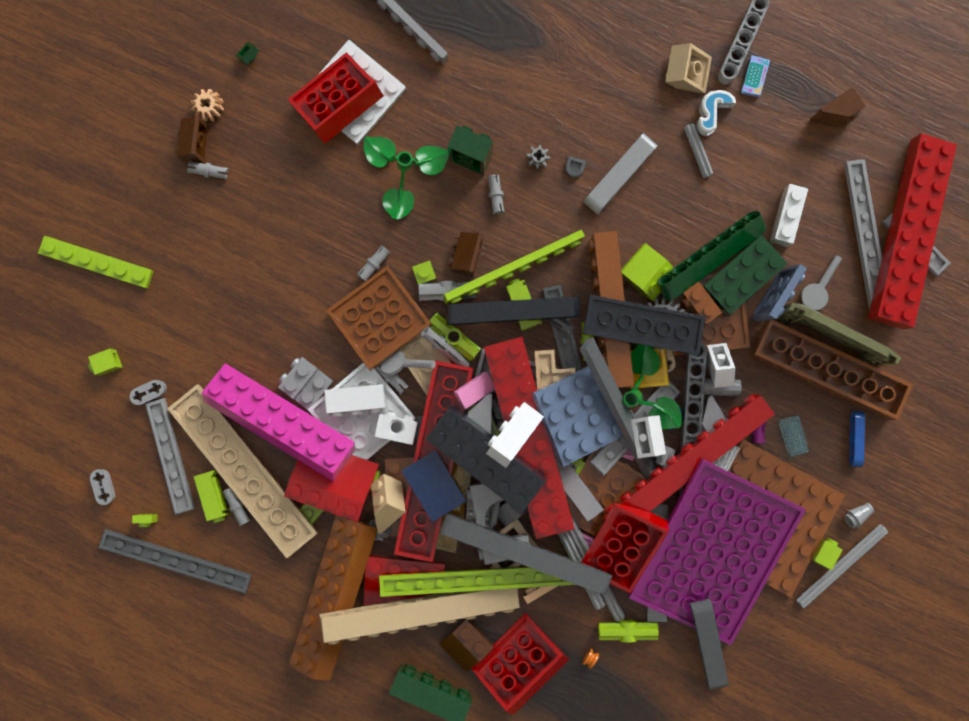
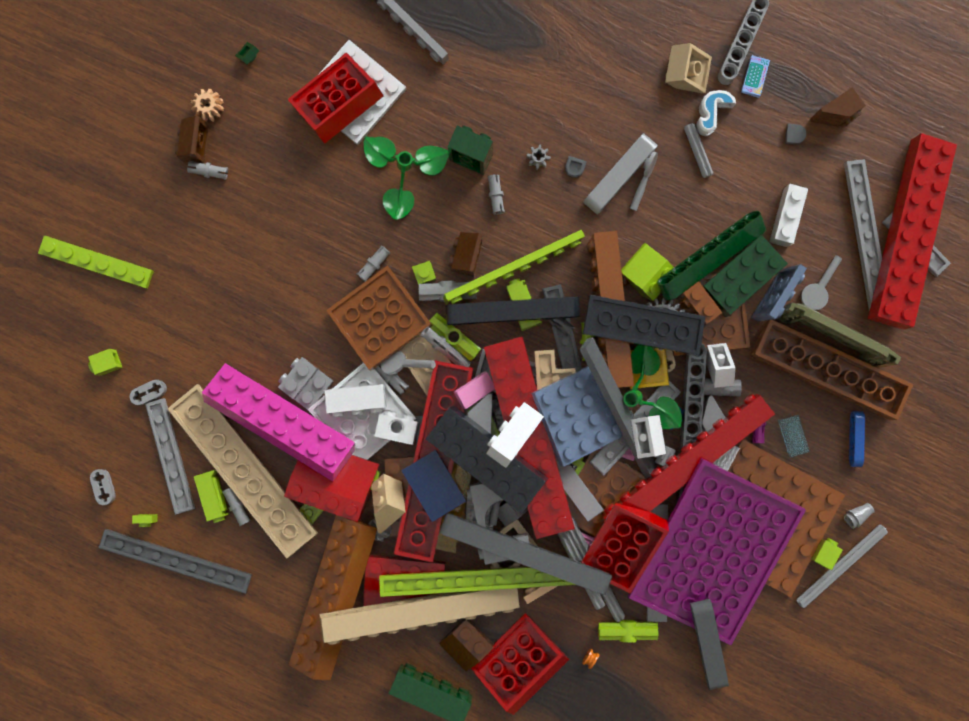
(648, 166): none -> light grey piece
(794, 134): none -> dark grey tile

